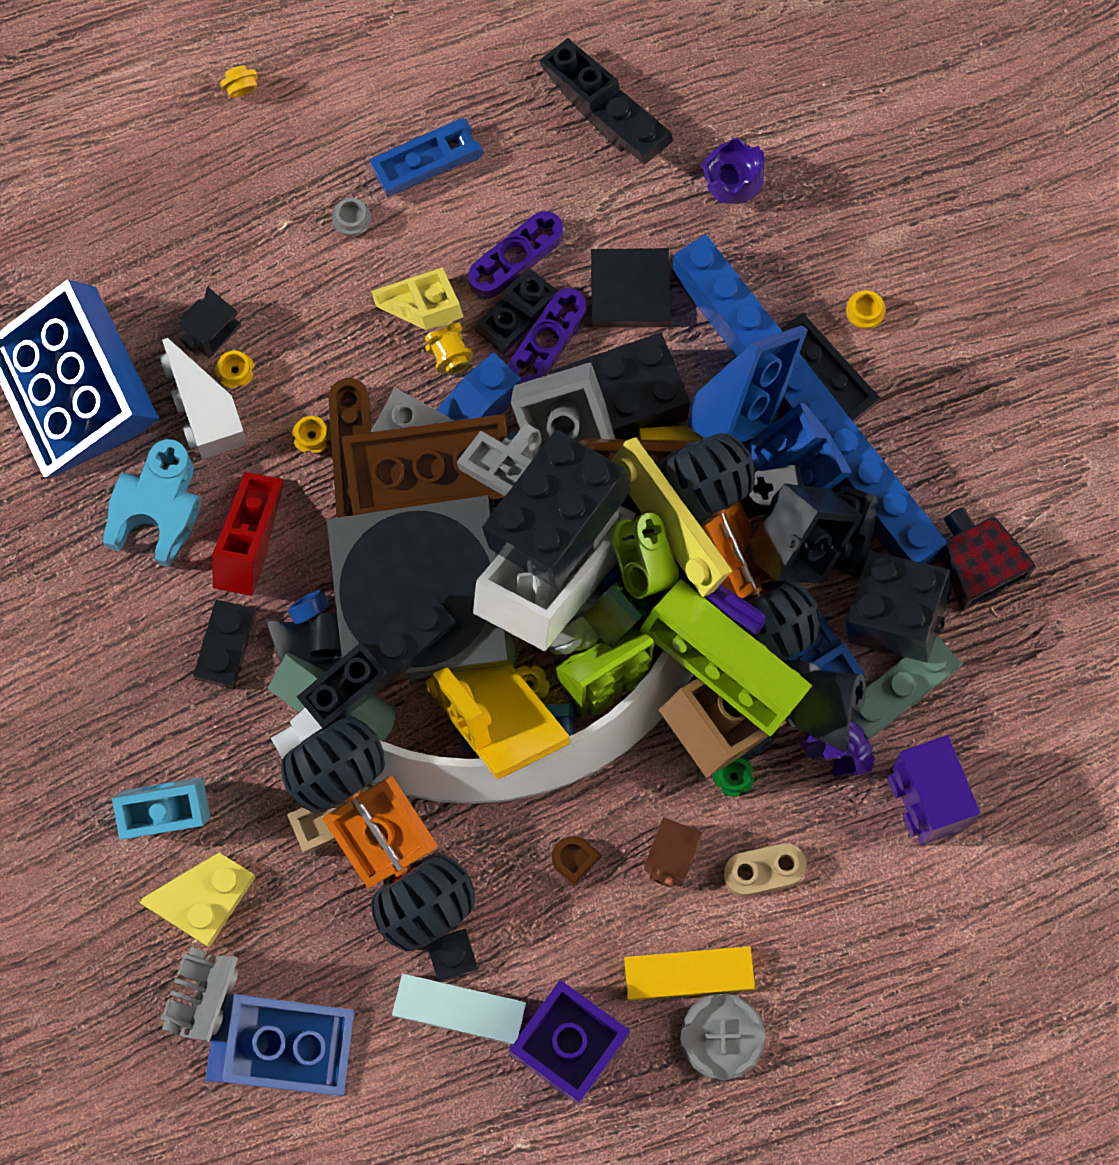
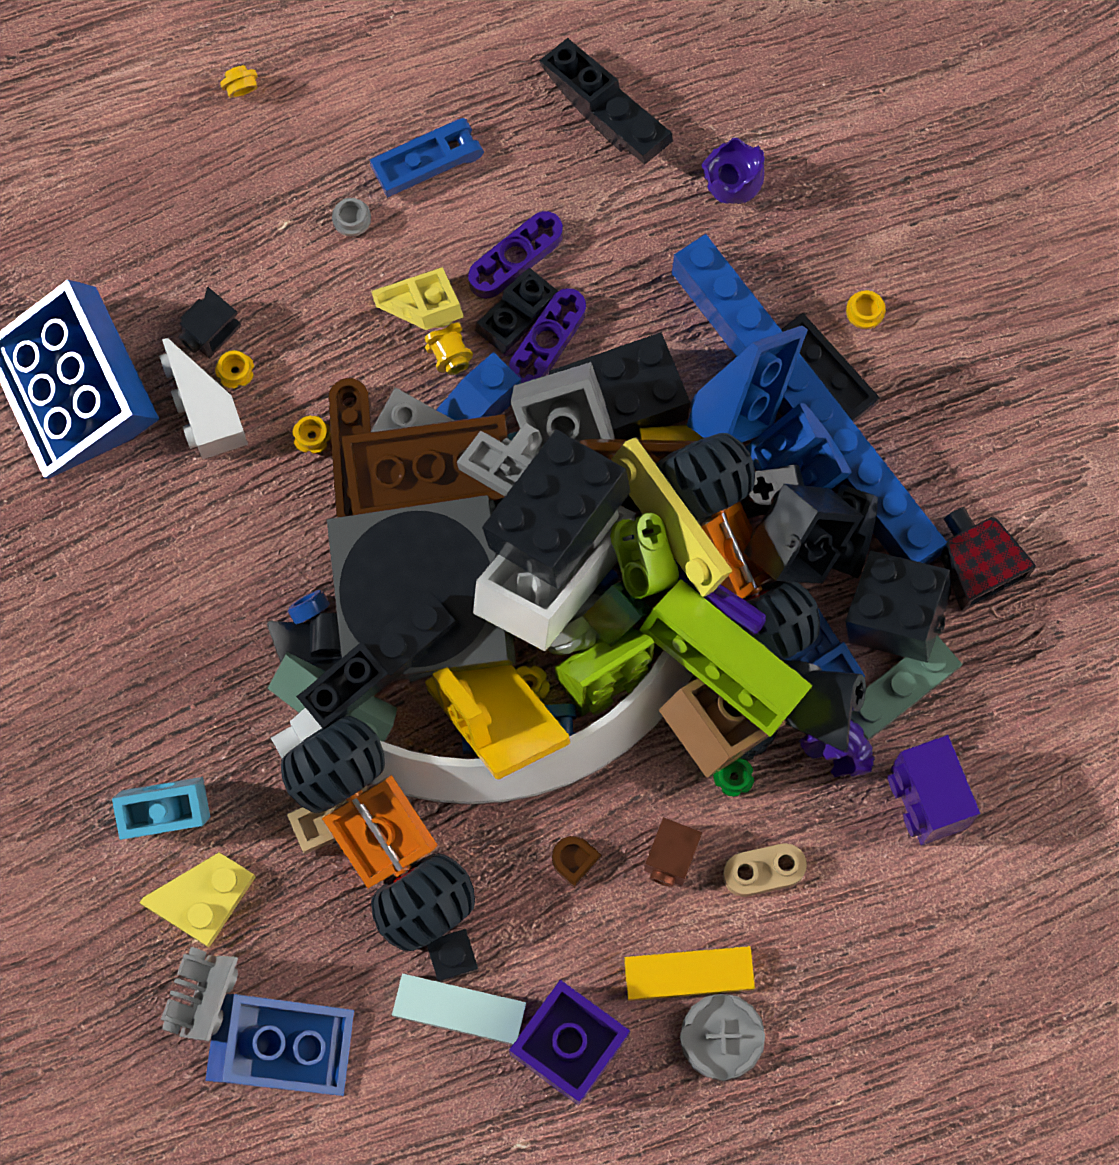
(155, 499): medium azure piece -> none
(224, 644): black plate -> none
(246, 534): red slope -> none
(630, 287): black tile -> none

